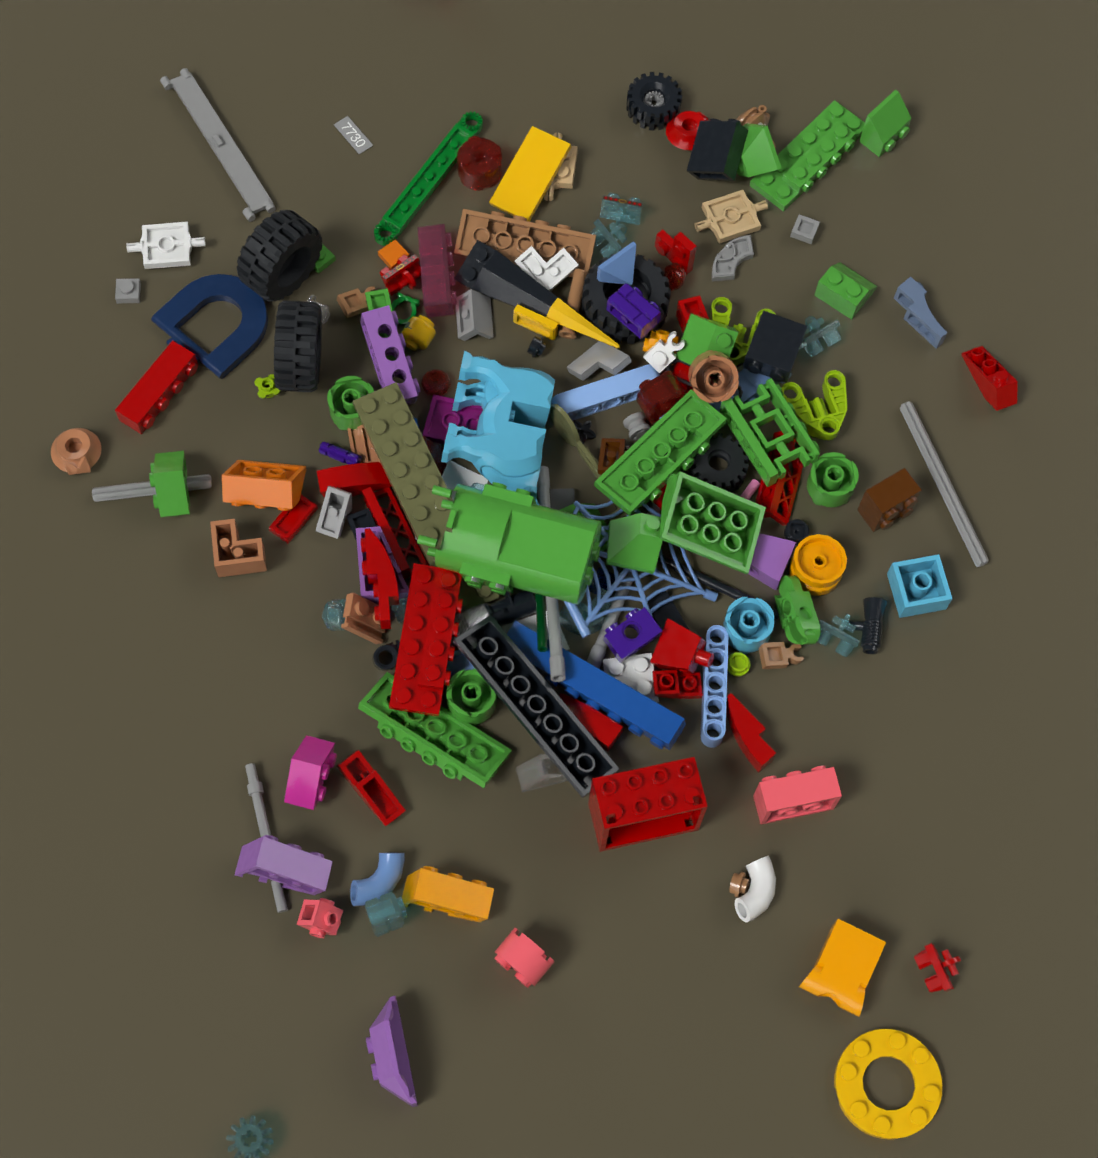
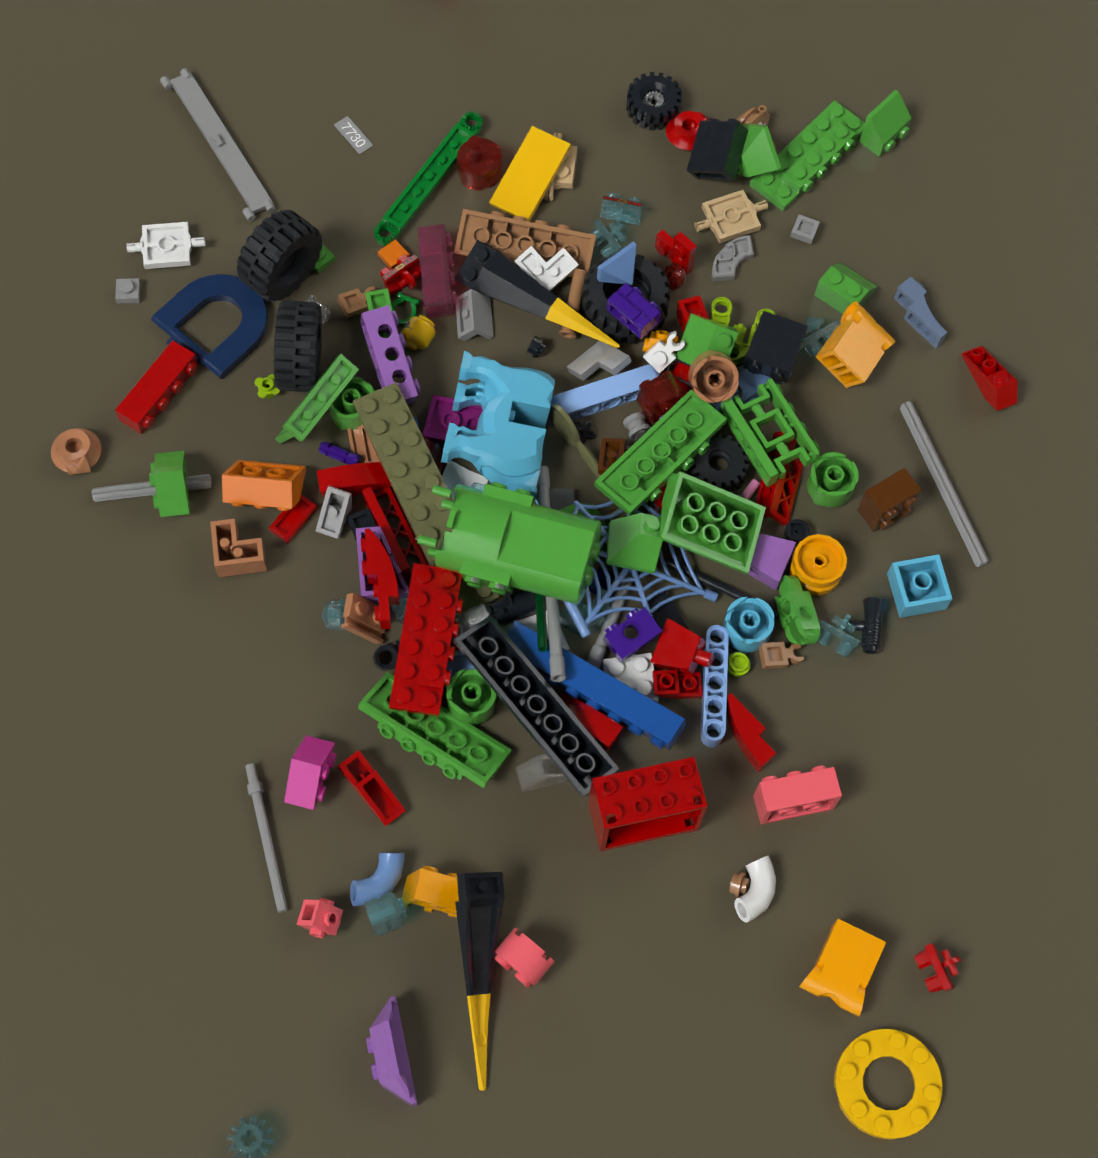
(285, 865): medium lavender wedge -> none
(318, 400): none -> bright green fence
(435, 388): clear red plate -> none
(478, 923): none -> black plate
(535, 322): yellow tile -> none
(835, 403): lime connector -> none
(854, 346): none -> light orange piece

